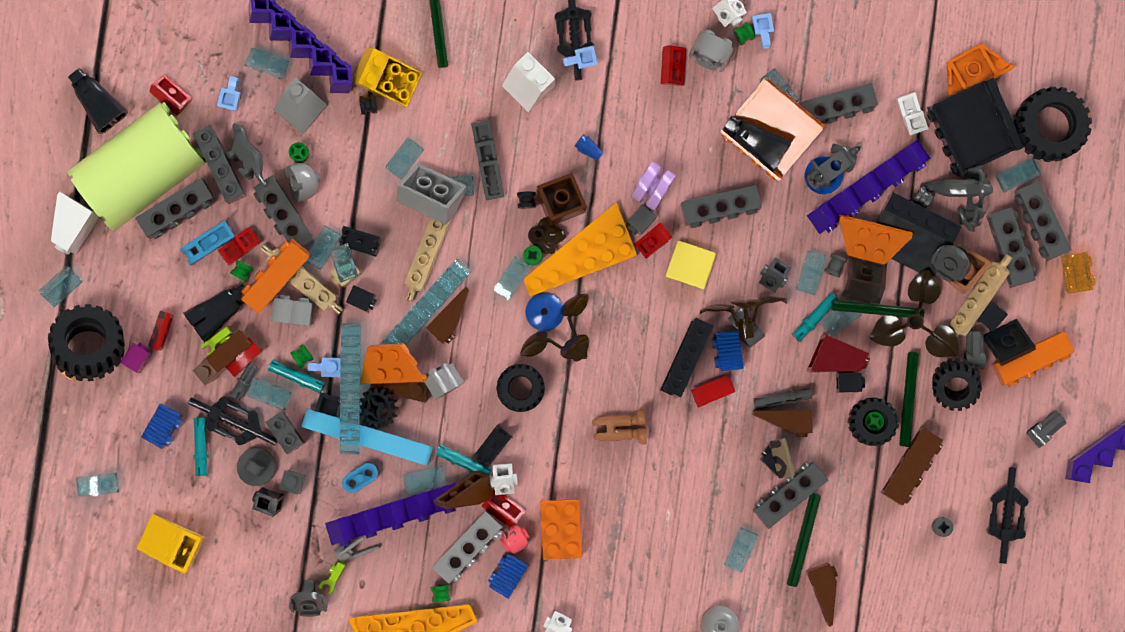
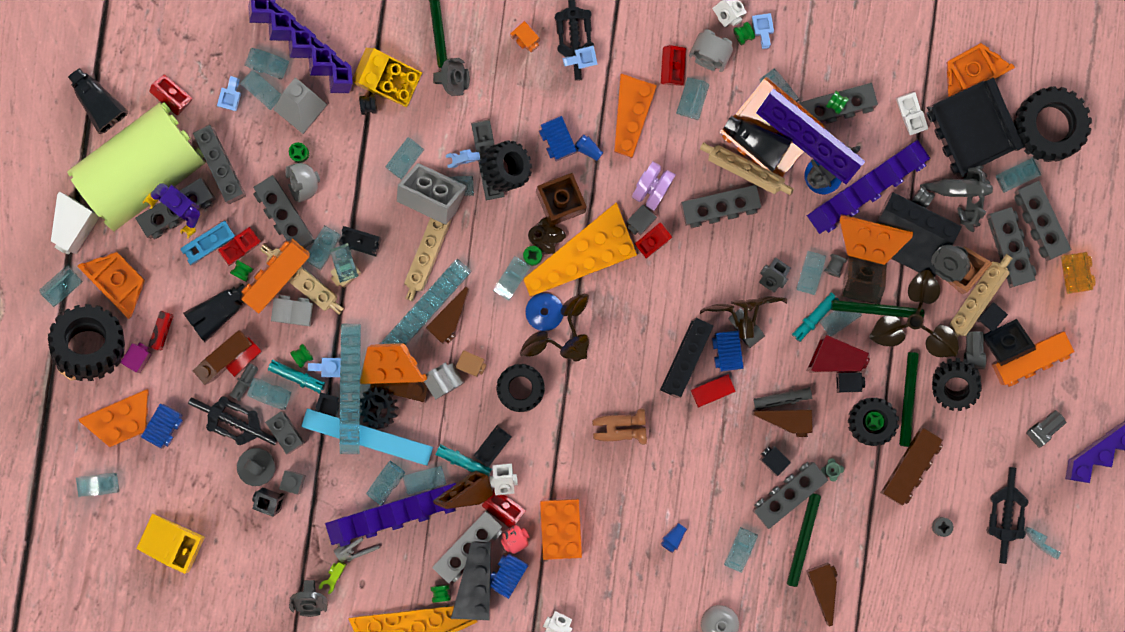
(115, 280): none -> orange wing
(120, 420): none -> orange wing
(178, 203): none -> dark purple torso
(200, 447): teal pin -> none
(218, 339): lime plate -> none
(246, 153): dark grey animal -> none
(261, 89): none -> clear light blue slope
(360, 477): dark azure plate -> none
(361, 299): black brick -> none
(385, 483): none -> clear light blue slope
(453, 77): none -> dark grey tile
(465, 157): none -> light blue plate
(471, 364): none -> medium nougat brick
(475, 586): none -> black wing
(494, 170): none -> black tyre
(525, 37): none -> orange brick
(526, 200): black wheel -> none
(528, 82): white slope -> none
(558, 139): none -> blue brick
(633, 107): none -> orange wing
(673, 539): none -> blue cone
(691, 265): light yellow slope -> none
(693, 98): none -> clear light blue slope
(746, 169): none -> tan plate
(782, 458): dark tan slope -> none
(810, 136): none -> dark purple plate
(837, 102): none -> green wheel
(837, 469): none -> sand green plate
(1039, 540): none -> clear light blue slope

